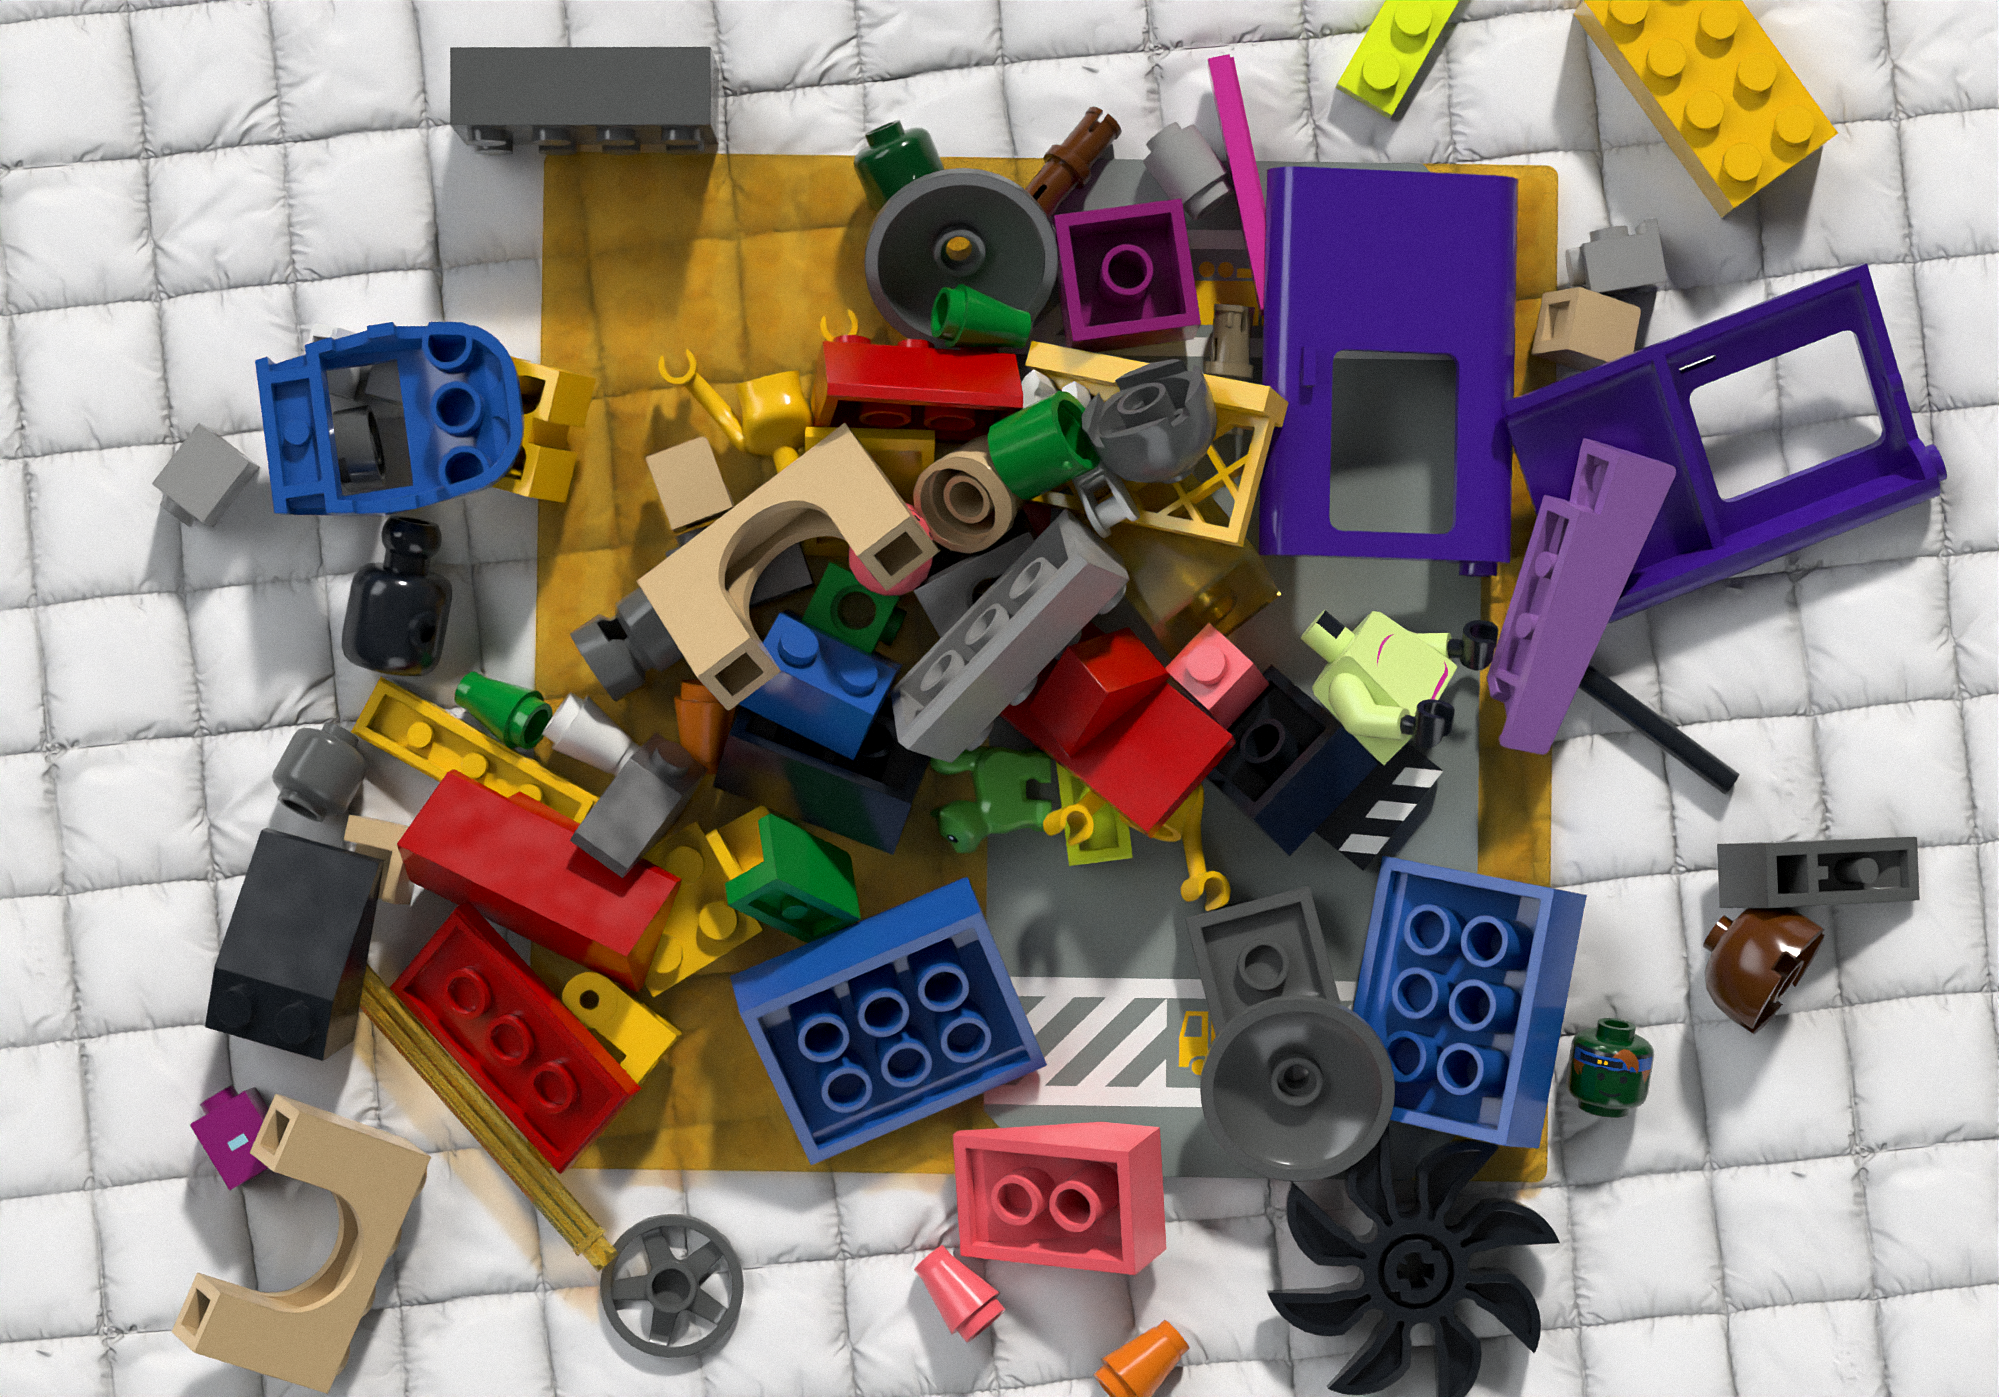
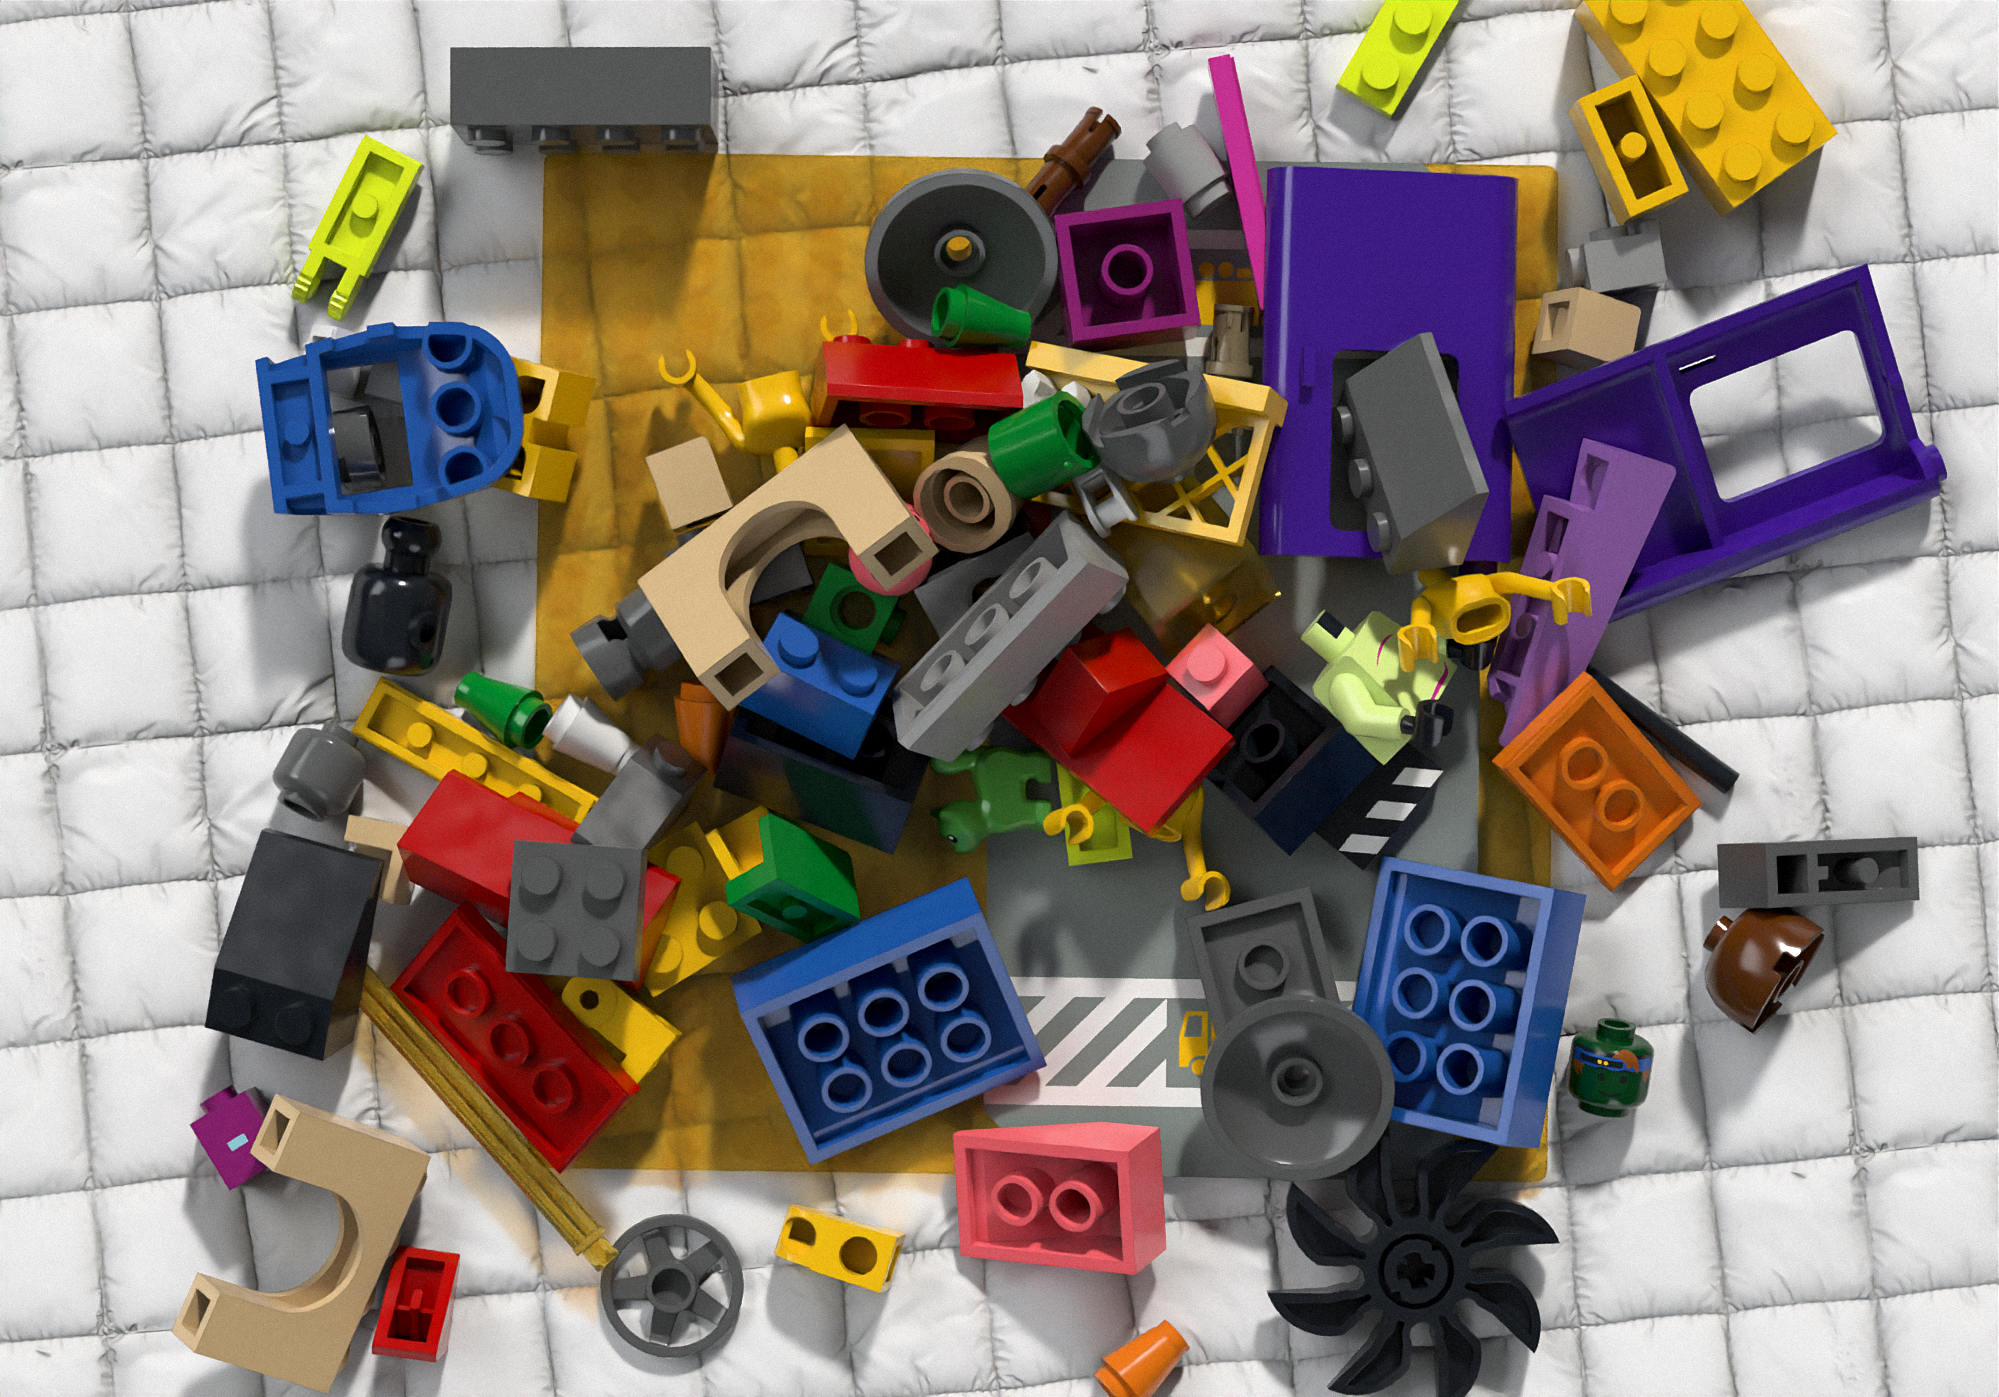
(204, 477): light grey brick -> none
(358, 222): none -> neon yellow hinge
(418, 1305): none -> red slope
(576, 910): none -> dark grey plate
(840, 1247): none -> yellow leg
(894, 161): dark green head -> none
(959, 1294): coral cone -> none
(1411, 458): none -> dark grey slope
(1473, 610): none -> yellow piece
(1597, 781): none -> orange tile
(1628, 150): none -> yellow brick

